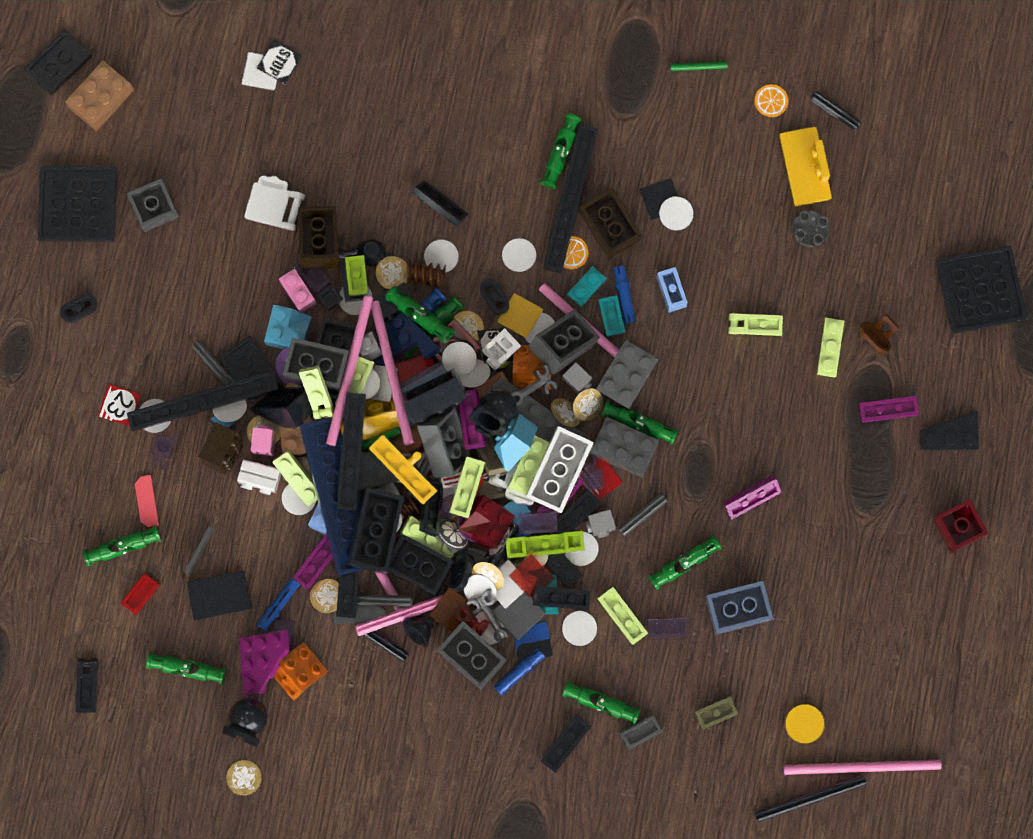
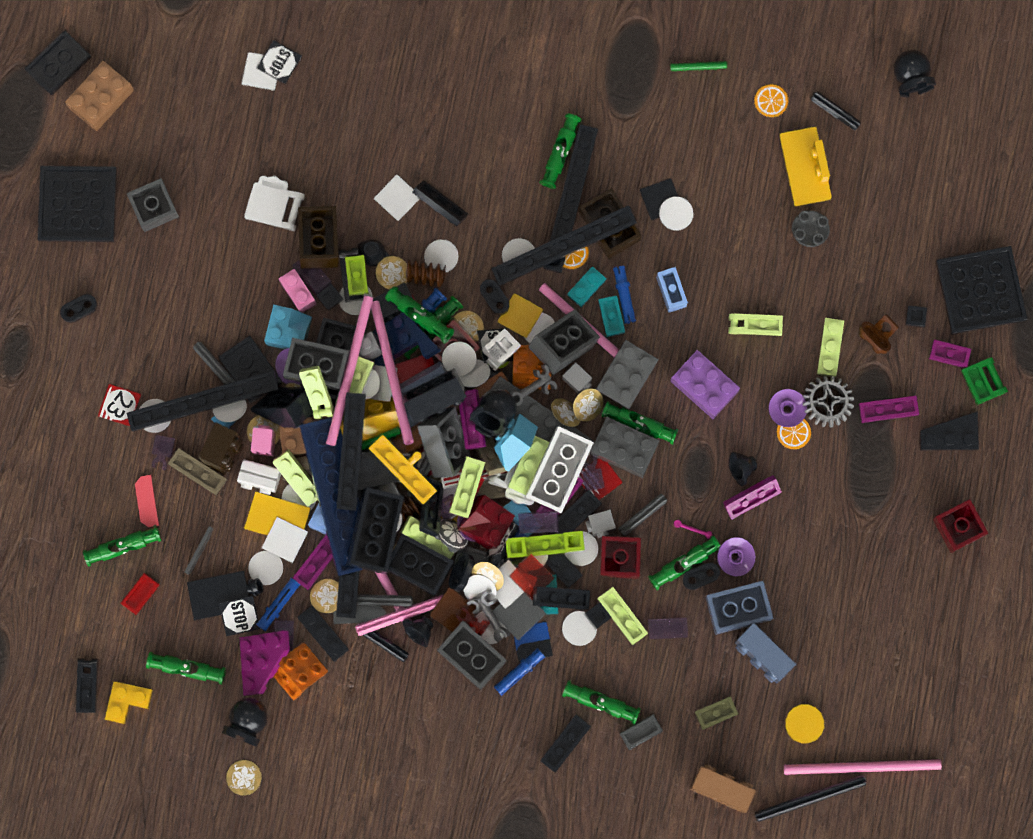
(123, 696): none -> yellow plate
(197, 471): none -> dark tan plate
(239, 616): none -> sticker
(254, 587): none -> black plate
(266, 567): none -> white sticker
(267, 508): none -> yellow tile
(284, 539): none -> white sticker
(323, 633): none -> black plate
(396, 197): none -> white sticker
(564, 245): none -> black plate
(597, 615): none -> black plate
(620, 557): none -> dark red slope
(678, 524): none -> dark pink hinge
(700, 576): none -> black plate
(705, 384): none -> medium lavender brick
(723, 789): none -> medium nougat brick
(741, 467): none -> black piece
(745, 556): none -> medium lavender dish
(764, 654): none -> sand blue brick
(787, 398): none -> medium lavender dish
(794, 437): none -> light orange sticker
(827, 394): none -> light grey gear
(913, 72): none -> black tile
(916, 316): none -> black plate
(950, 354): none -> magenta plate
(979, 384): none -> green plate

